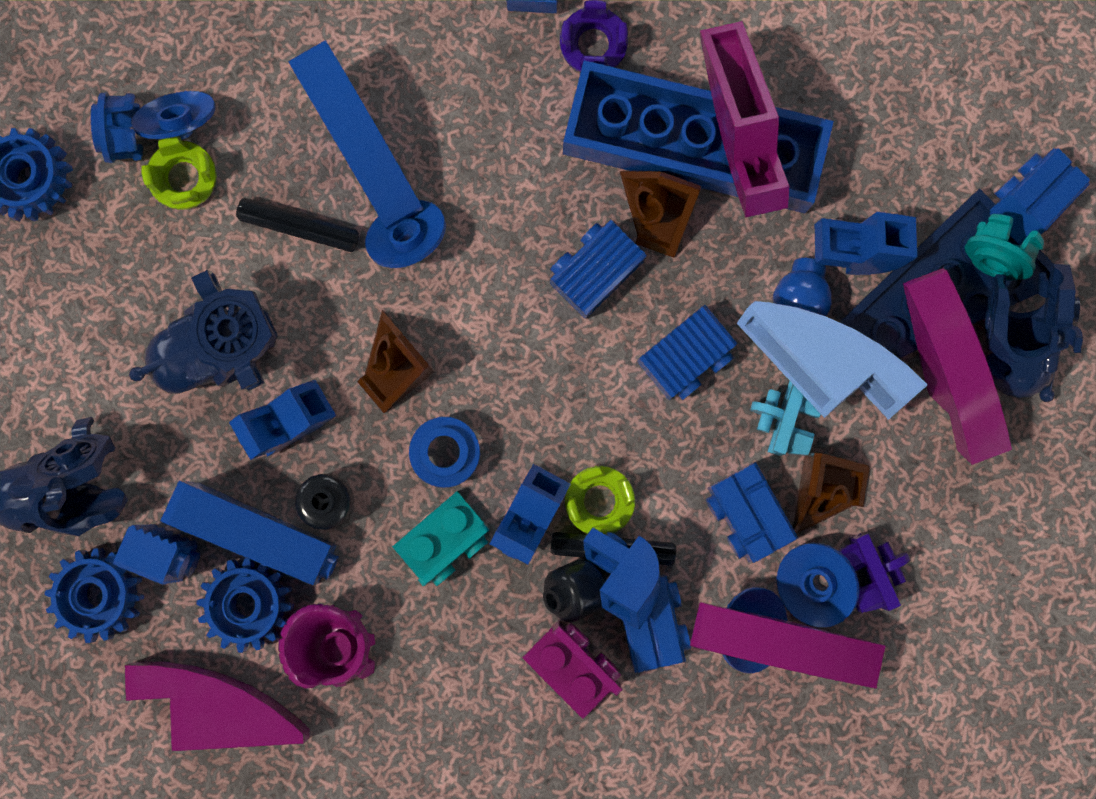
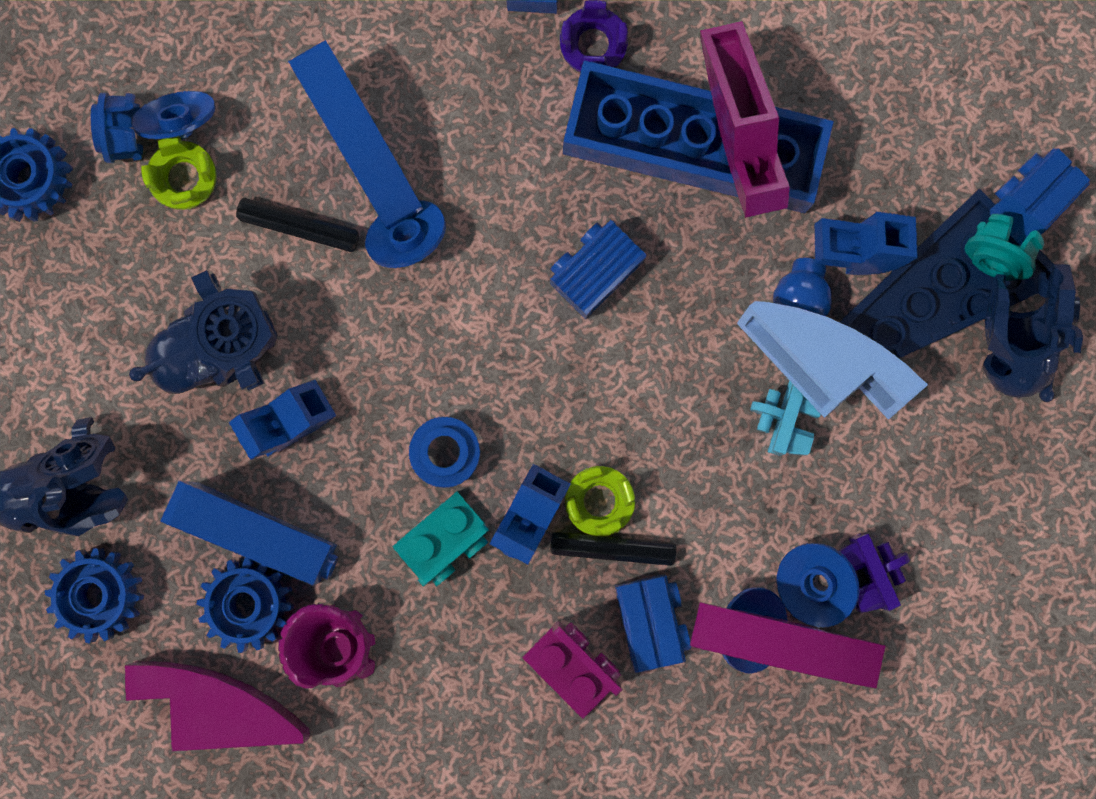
(157, 554): blue brick -> none
(339, 499): black head -> none
(392, 367): reddish brown slope -> none
(573, 590): black head -> none
(634, 578): blue brick -> none
(659, 208): reddish brown slope -> none
(688, 353): blue brick -> none
(751, 514): blue brick -> none
(828, 488): reddish brown slope -> none
(956, 367): magenta slope -> none

